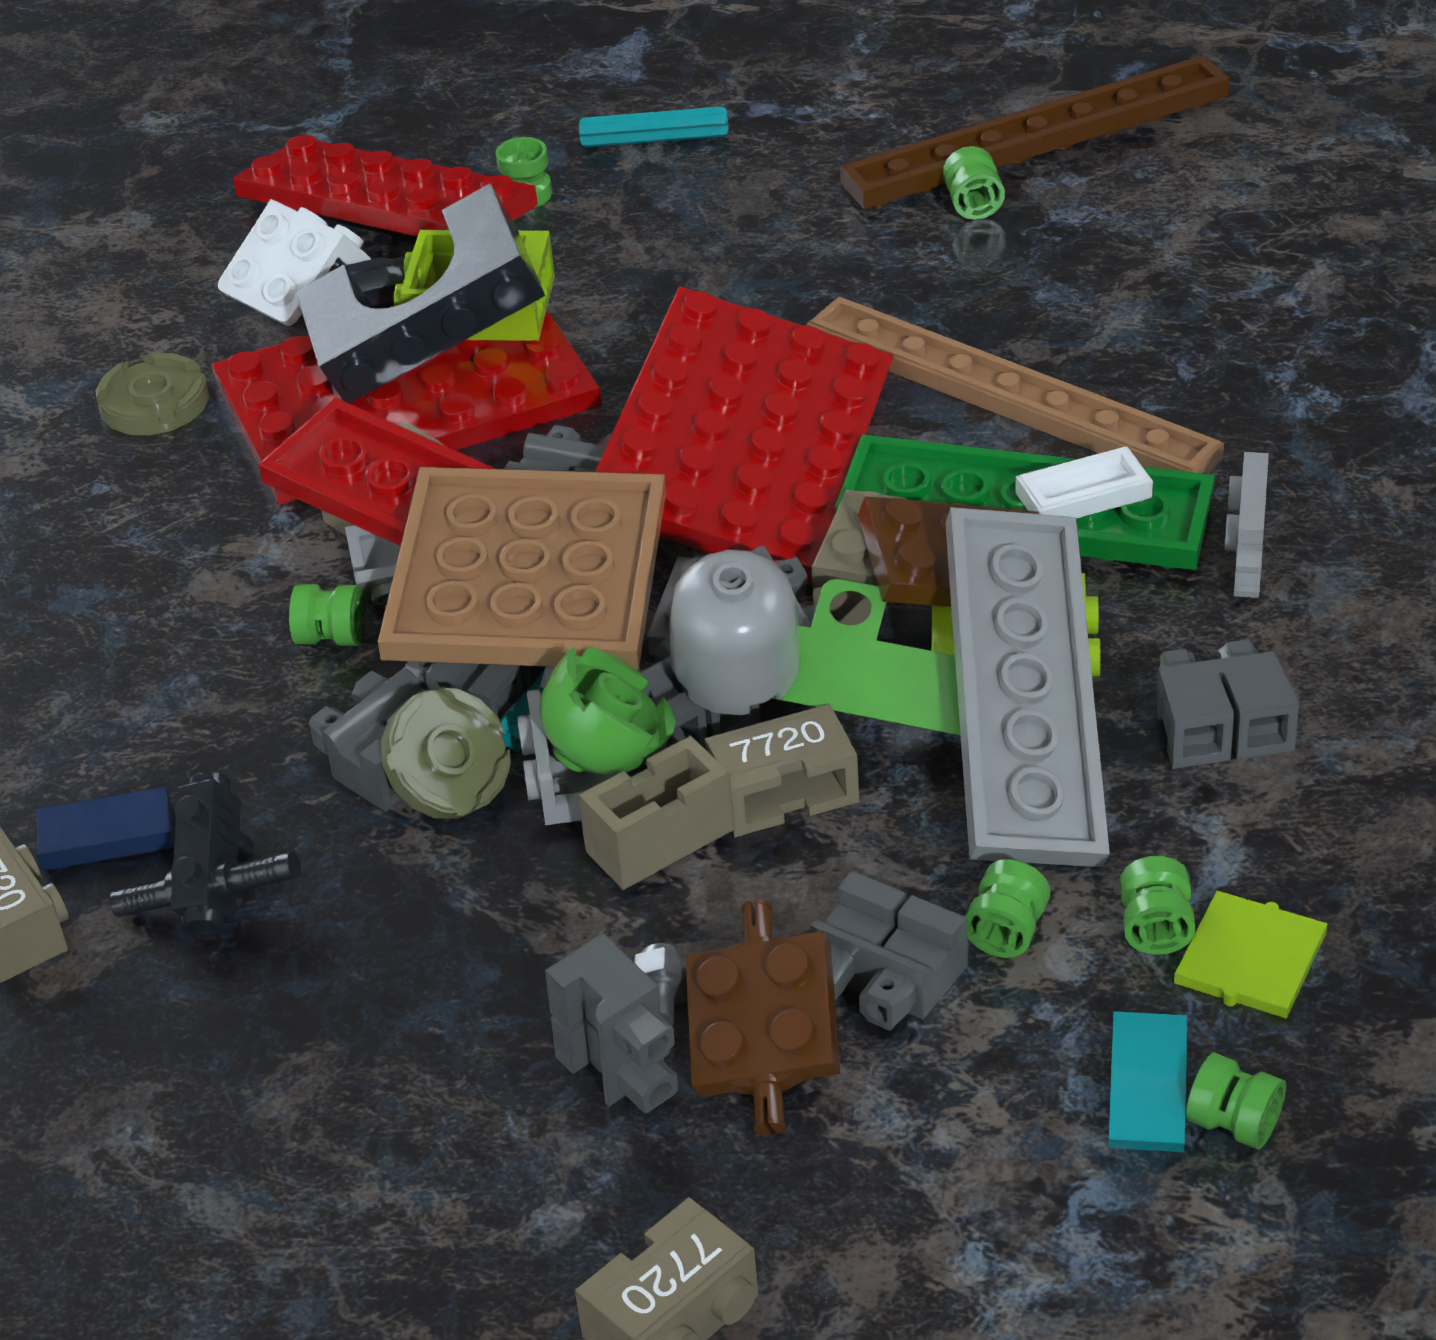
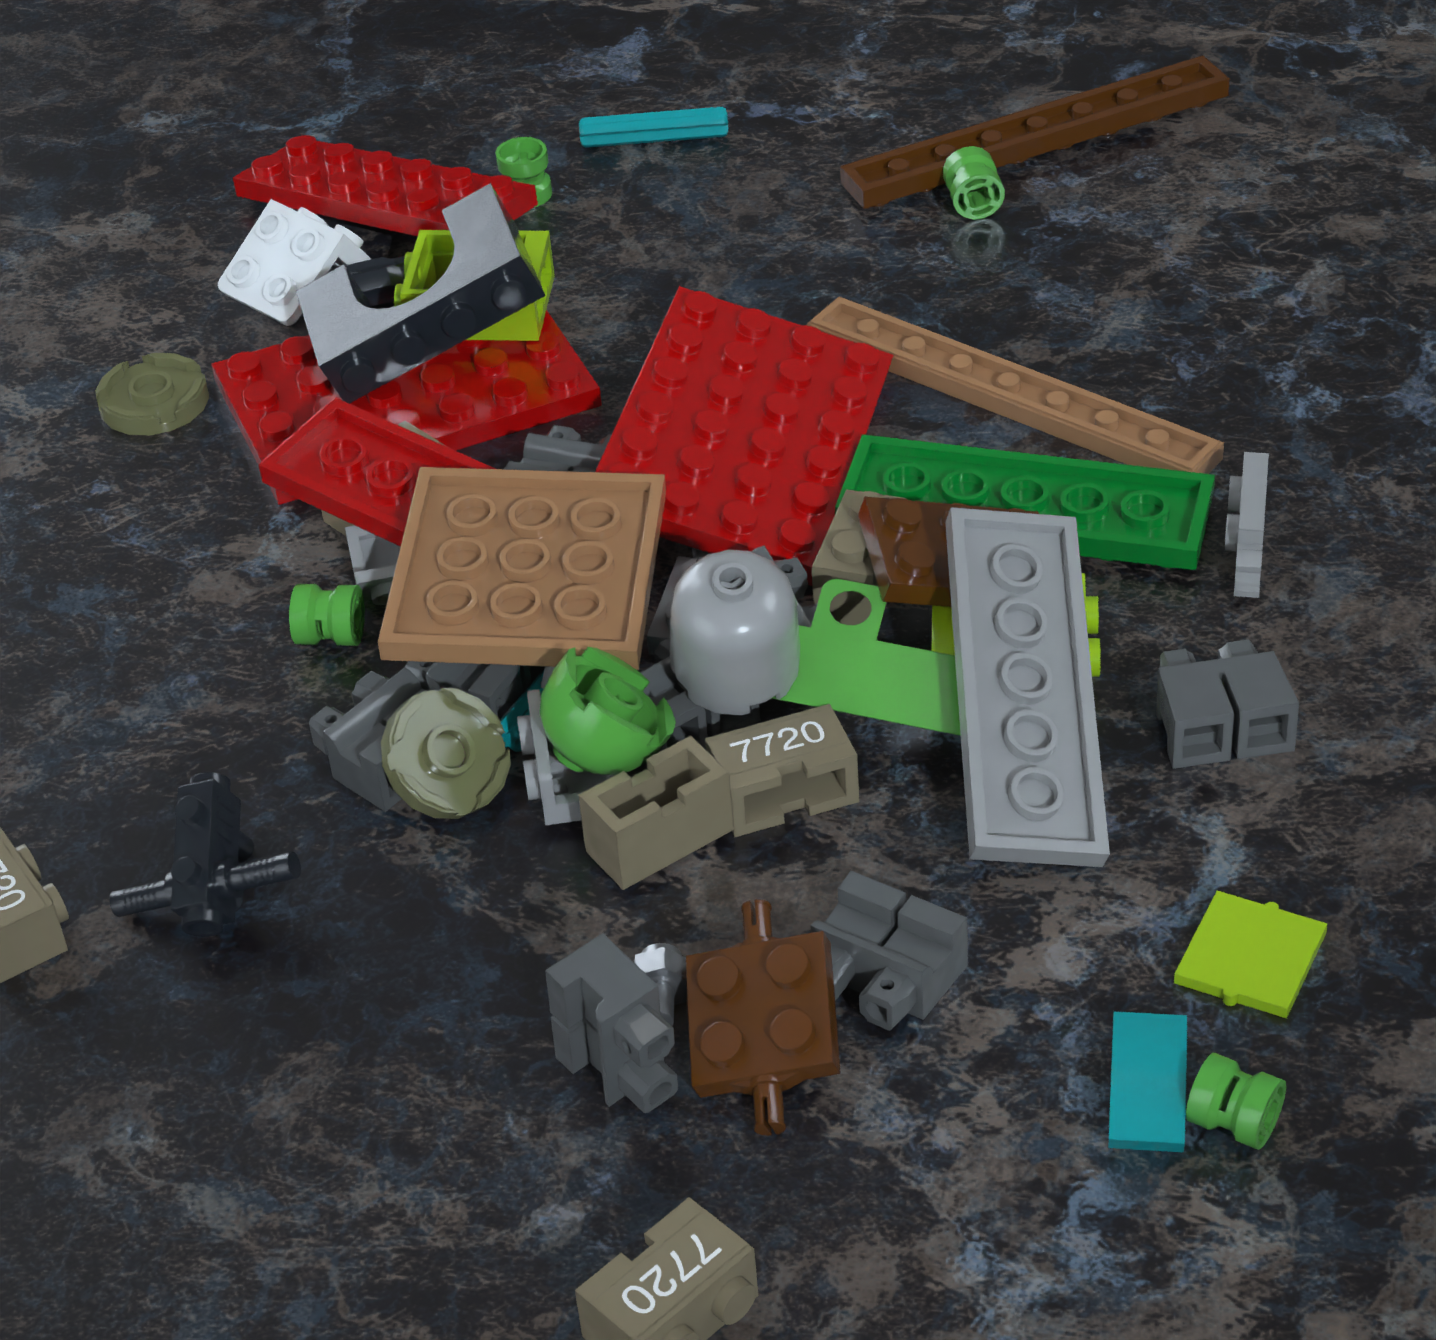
(104, 828): dark blue tile -> none
(1006, 910): bright green wheel -> none
(1086, 485): white tile -> none
(1157, 905): bright green wheel -> none

